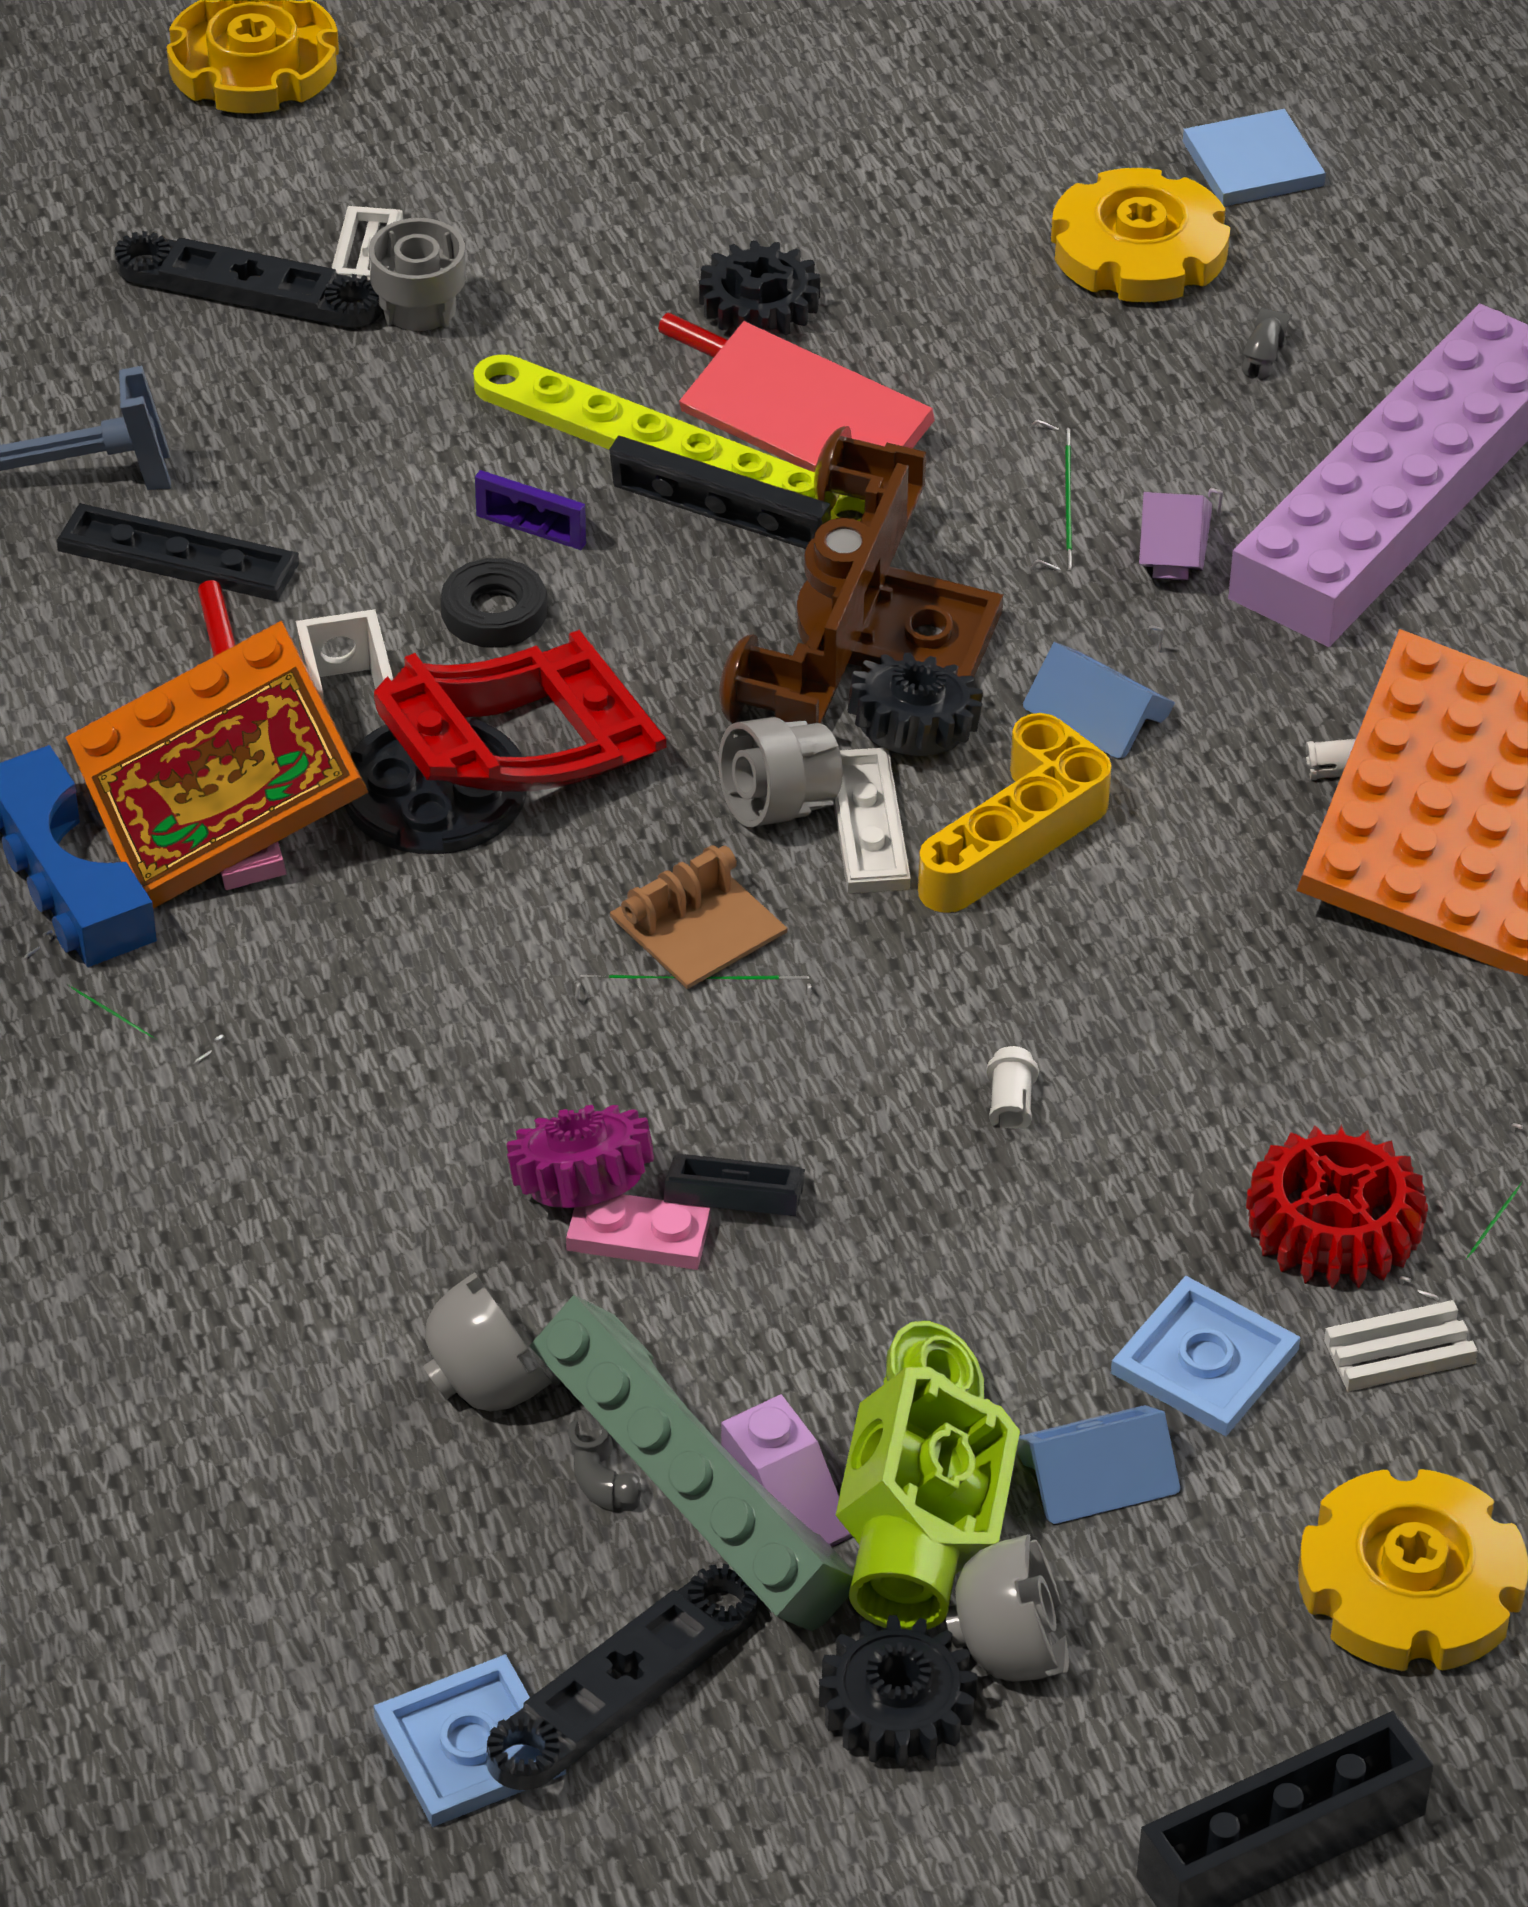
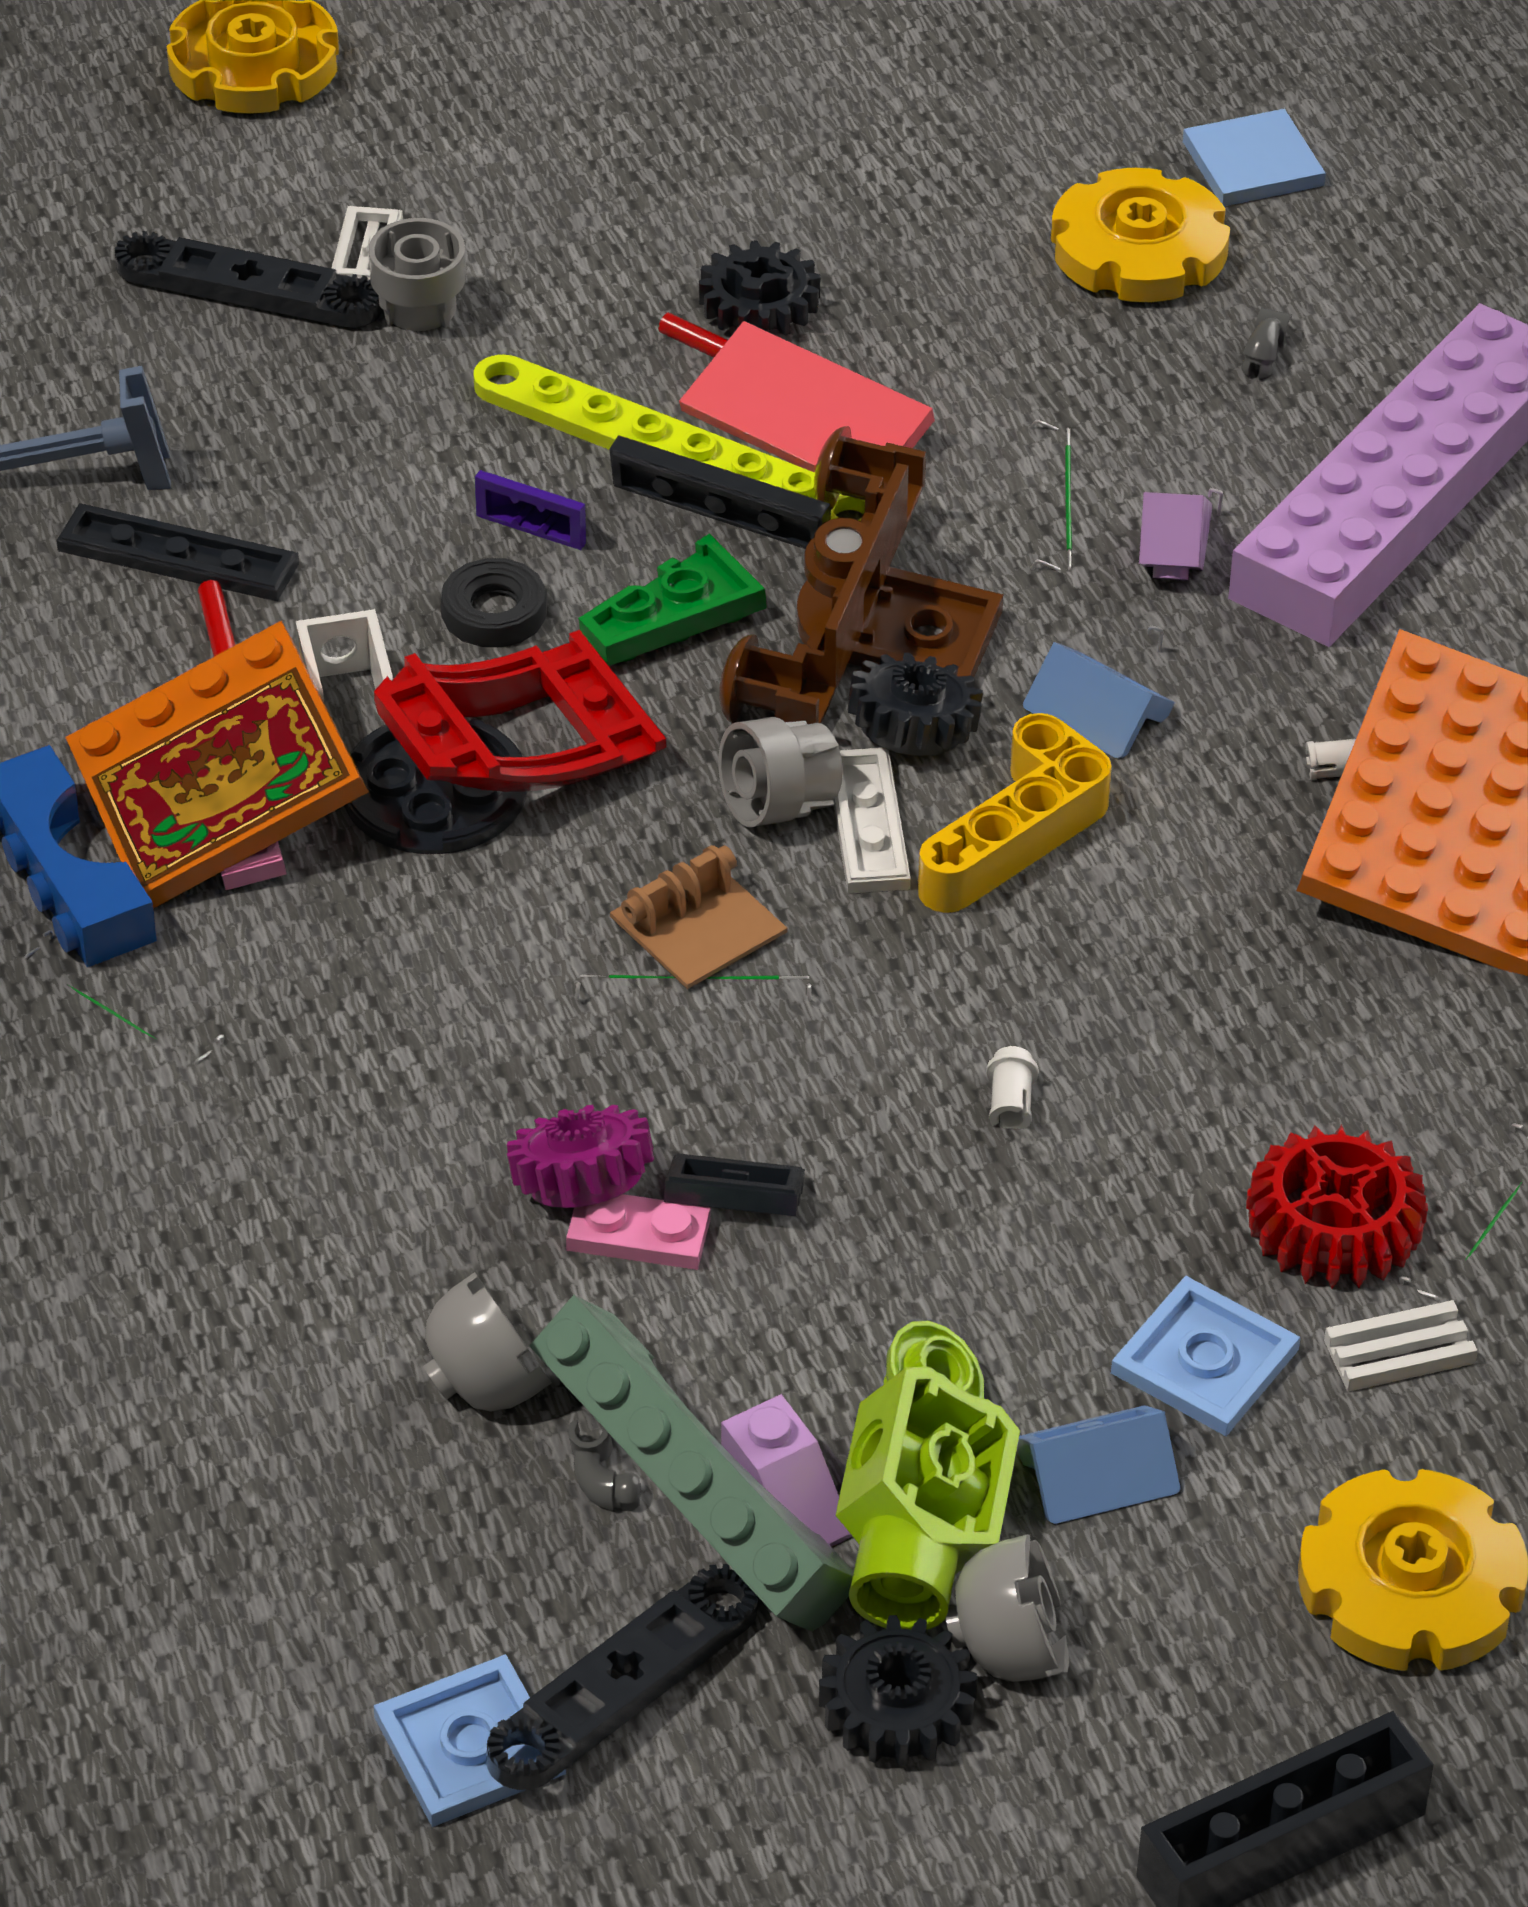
(679, 603): none -> green wing

